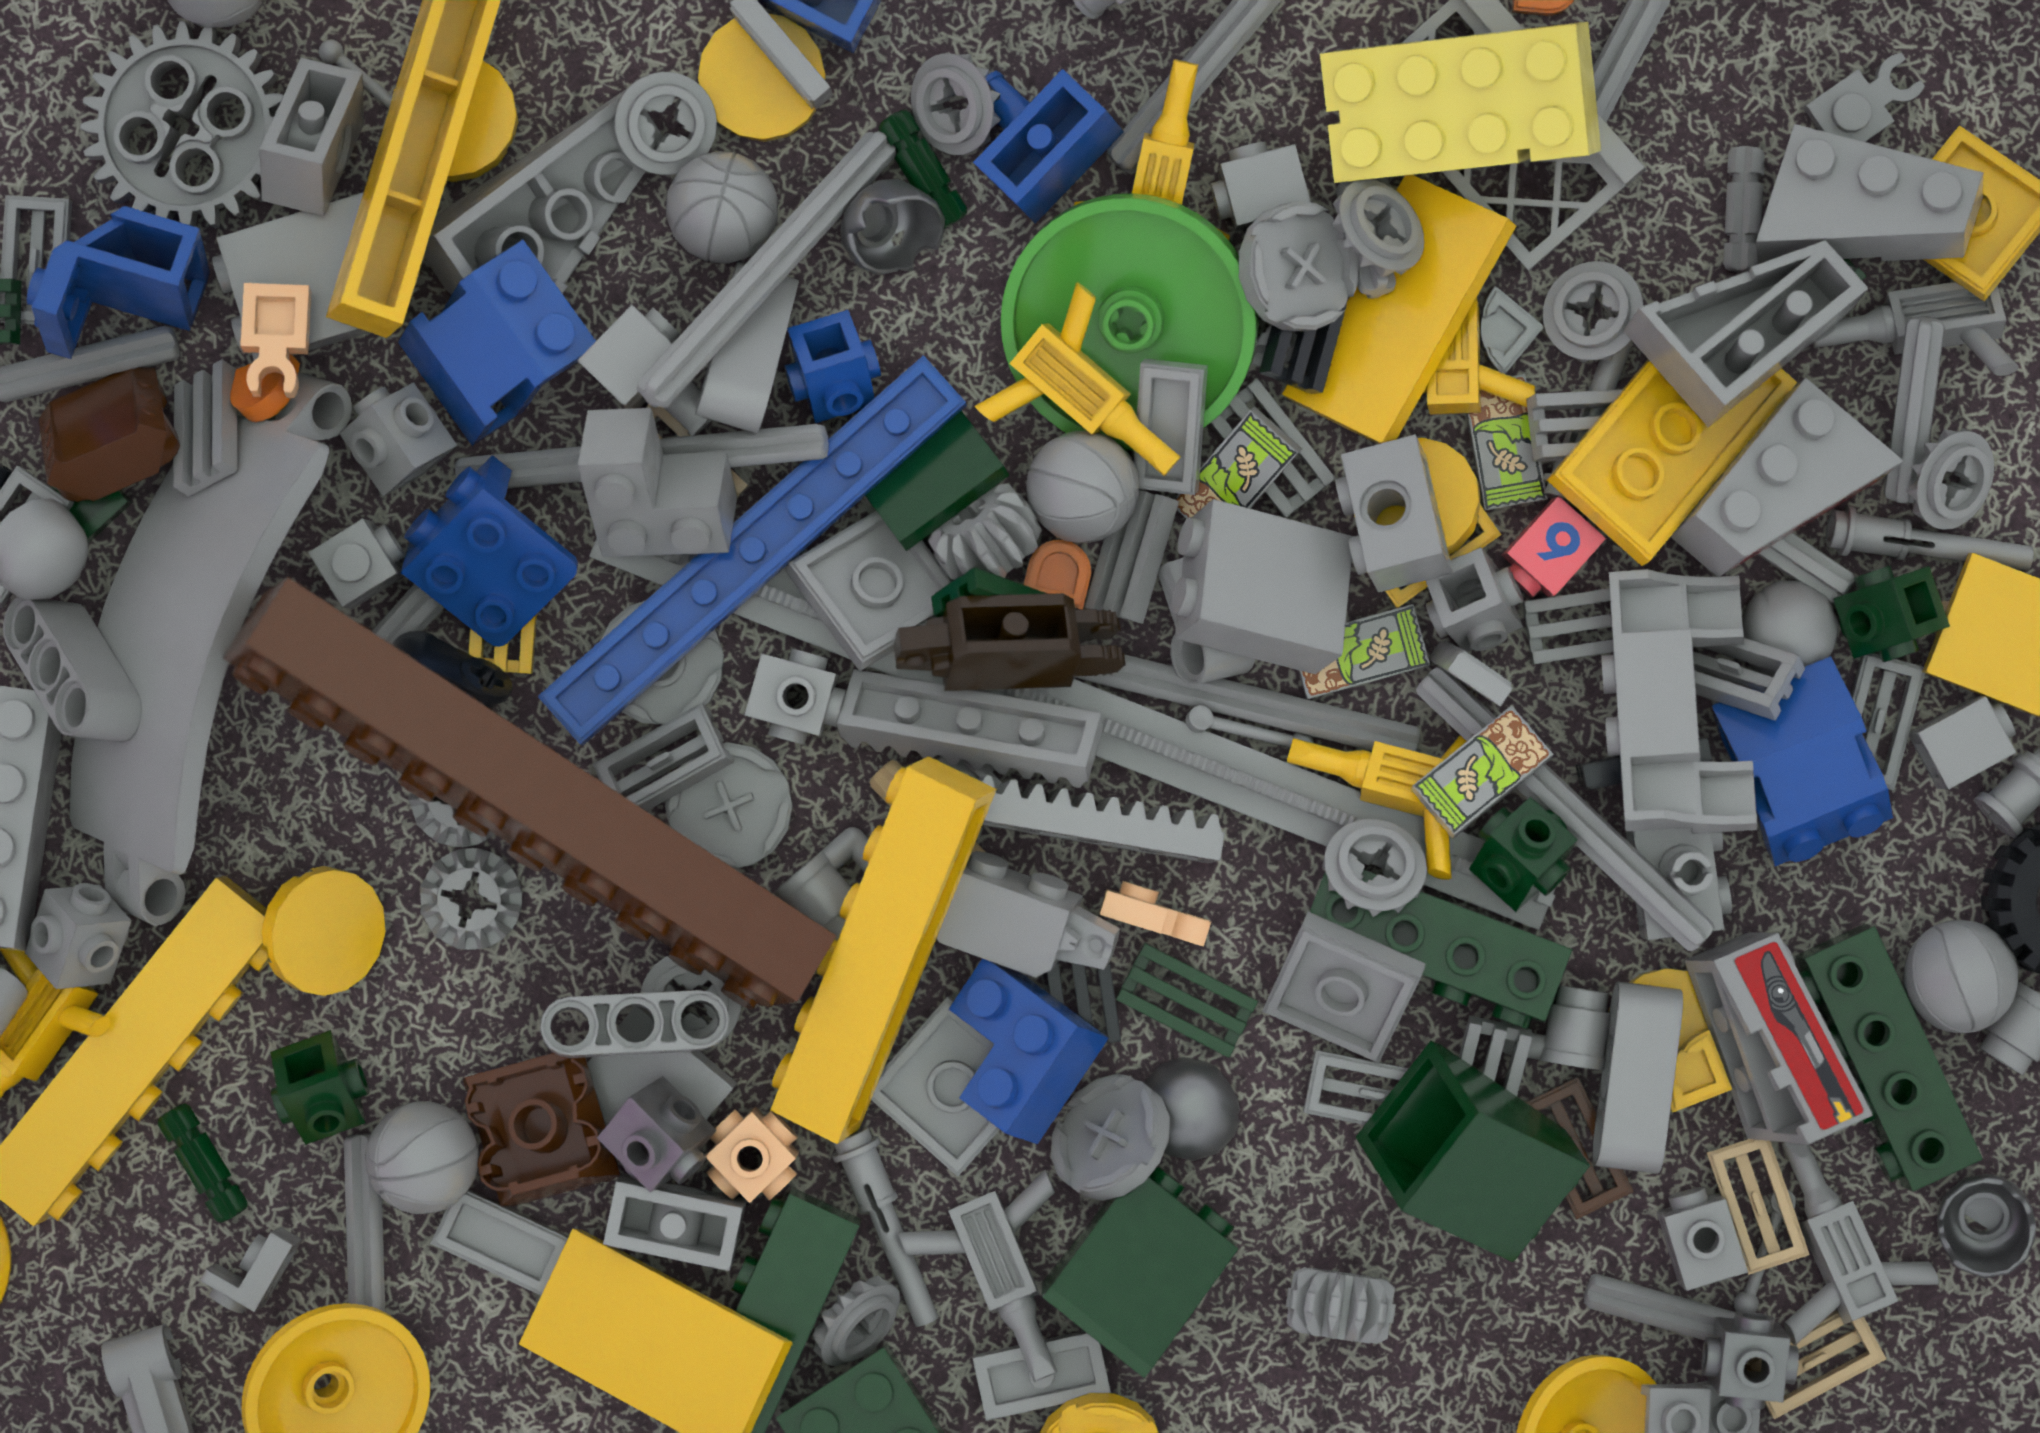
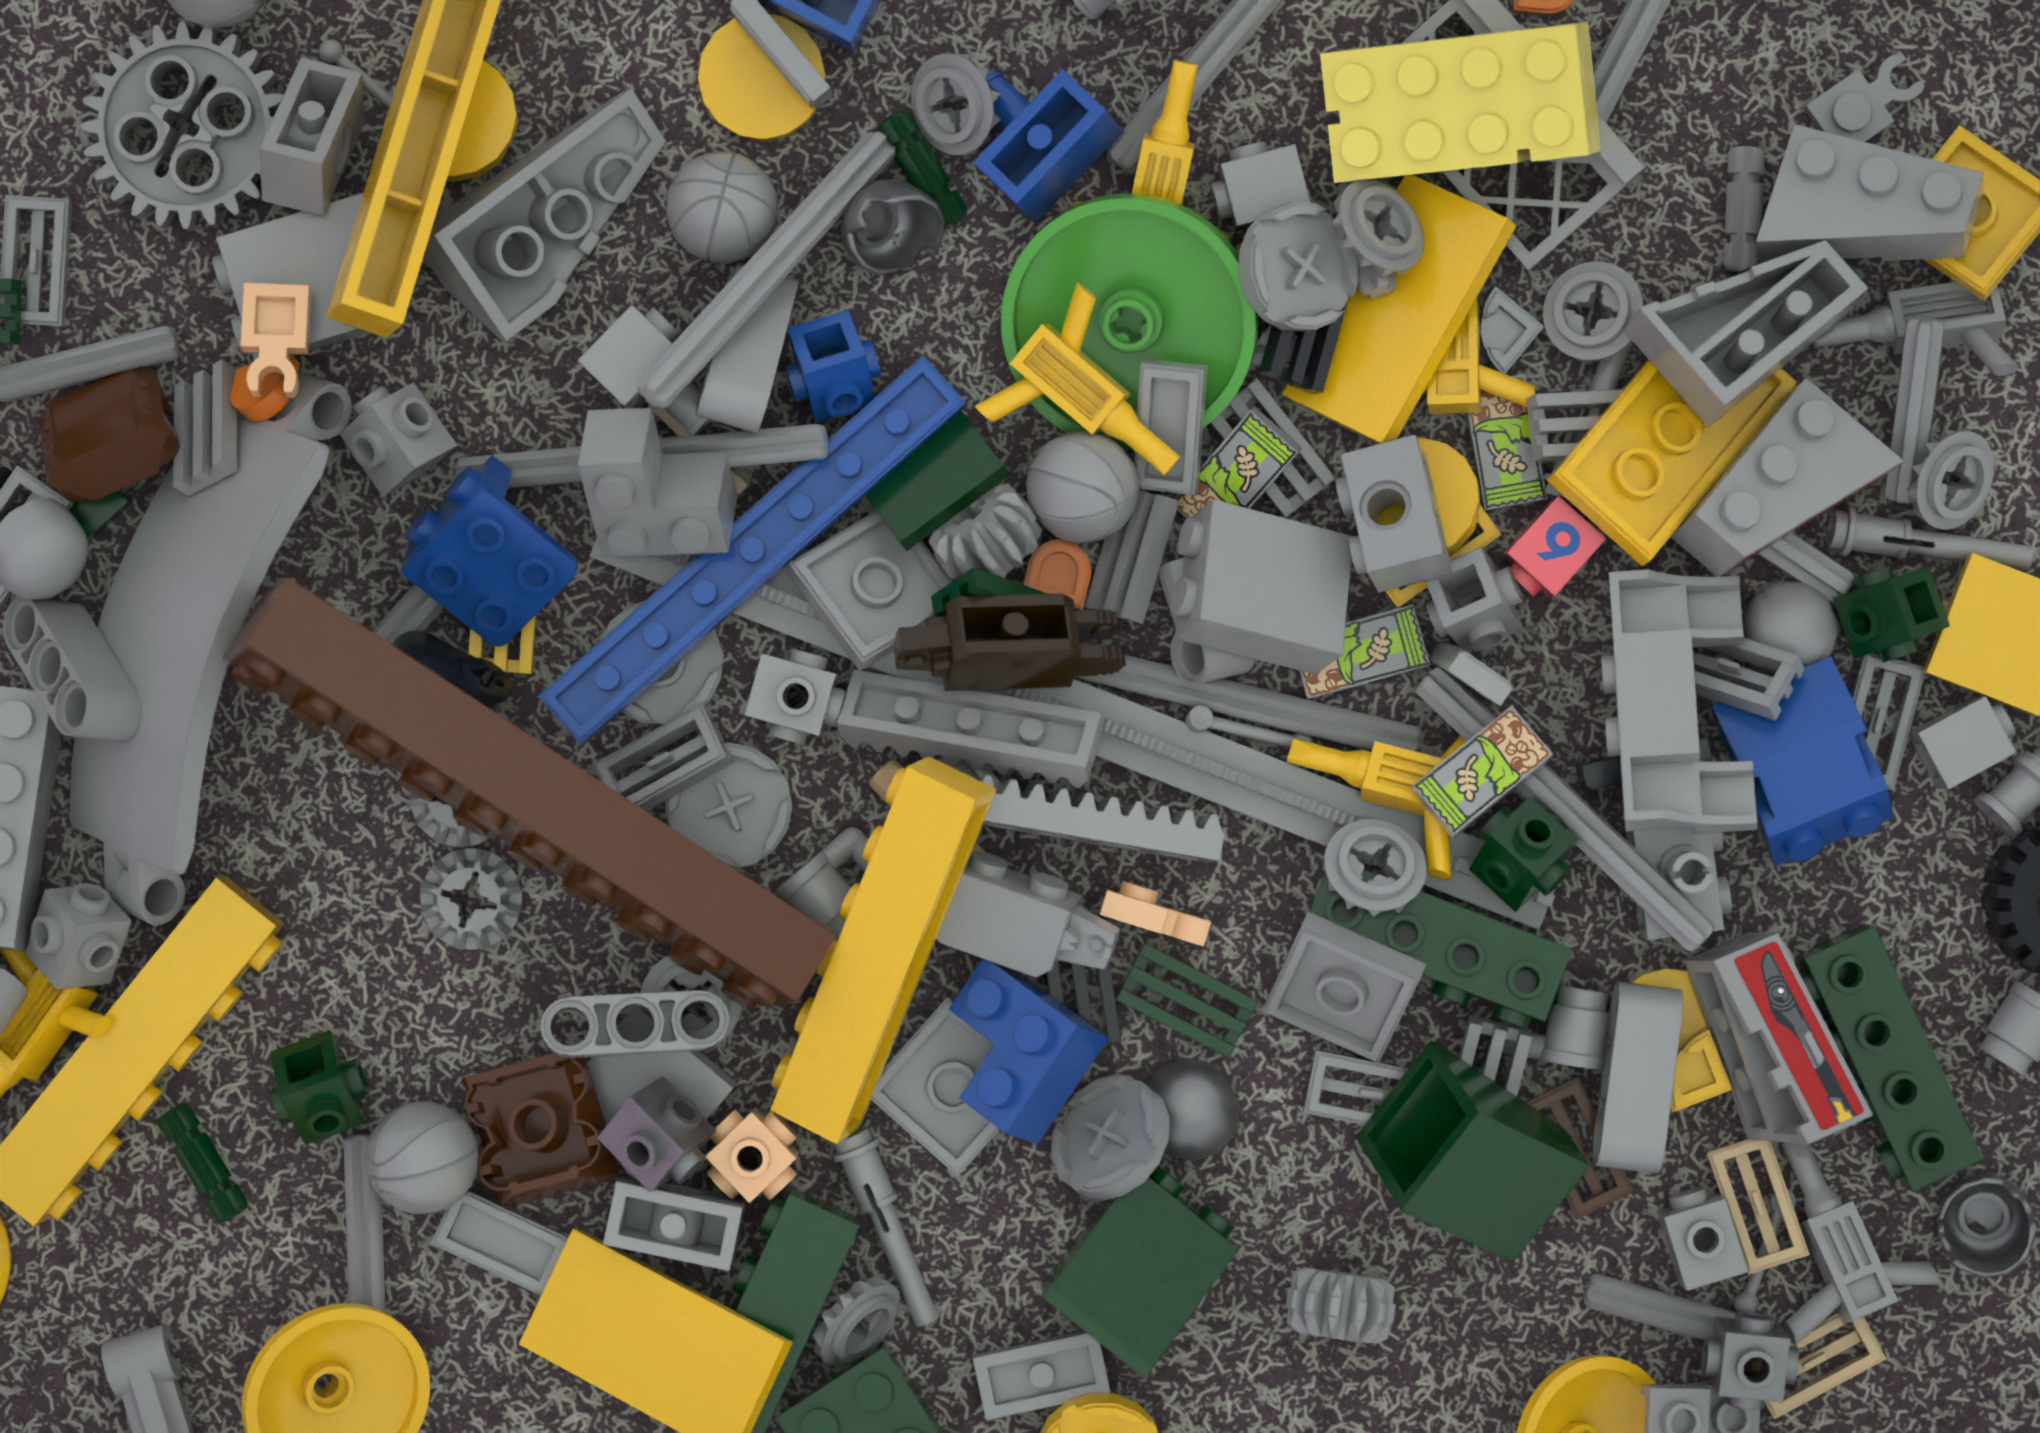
(125, 264): blue piece -> none
(265, 1265): light grey bracket -> none
(323, 930): yellow tile -> none
(359, 562): light grey brick -> none
(496, 341): blue piece -> none
(655, 93): light grey gear -> none
(989, 1240): light grey piece -> none
(1536, 631): light grey tile -> none
(1960, 976): light grey piece -> none

